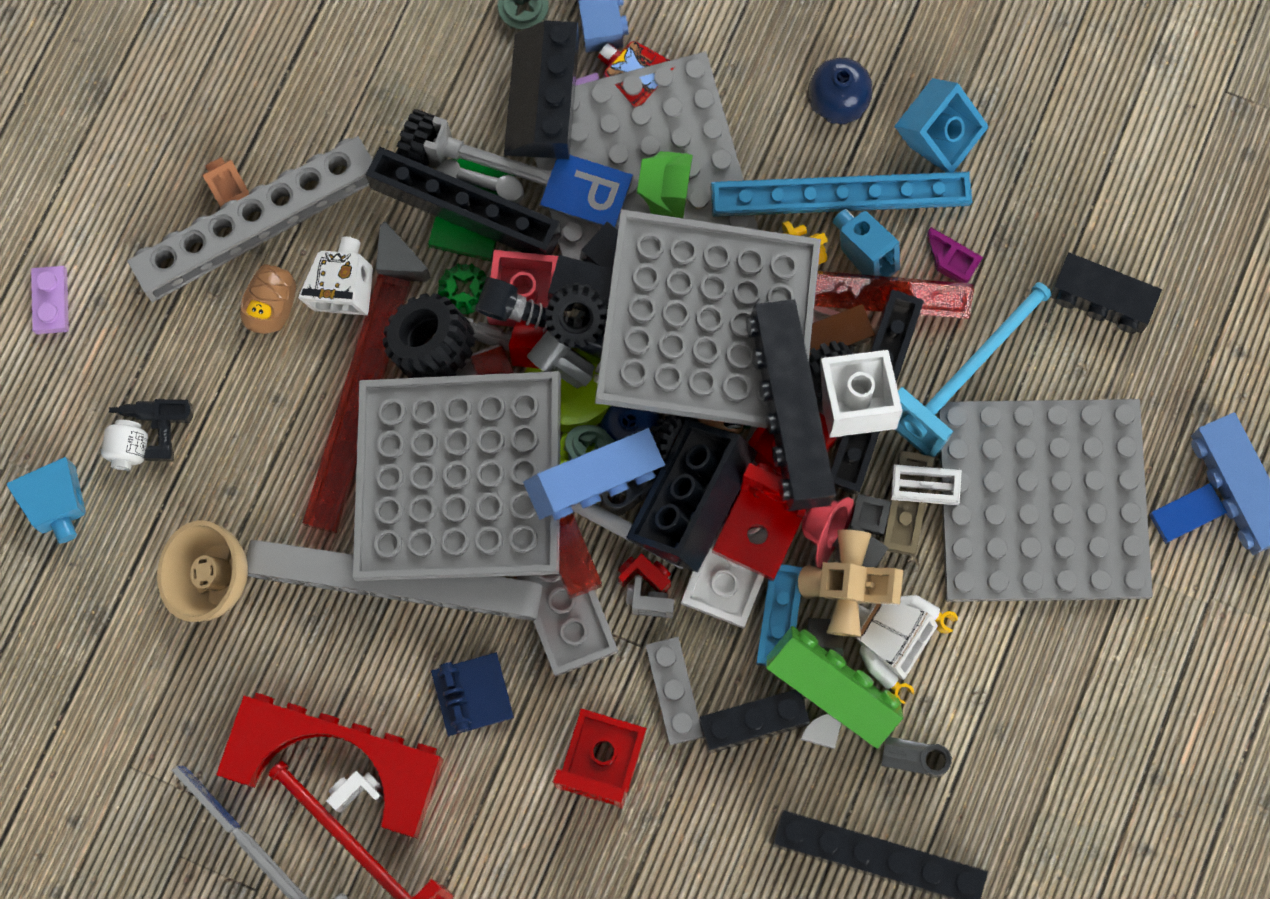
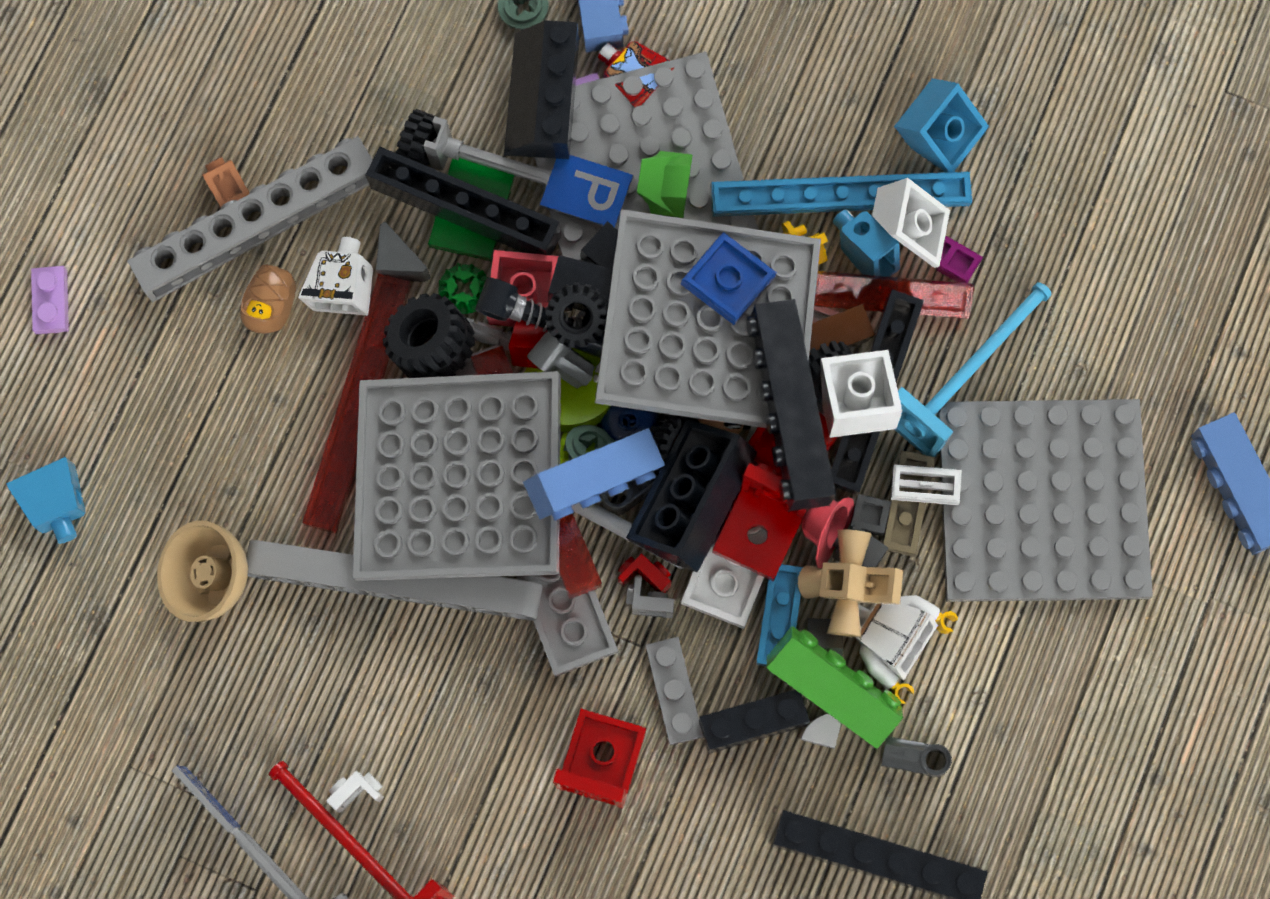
(124, 444): white head -> none
(161, 414): black piece -> none
(268, 729): red arch -> none
(472, 694): dark blue hinge -> none
(506, 186): light grey bar -> none
(728, 278): none -> blue tile
(840, 90): dark blue cylinder -> none
(913, 218): none -> white slope
(1105, 294): black brick -> none
(1187, 513): blue tile -> none

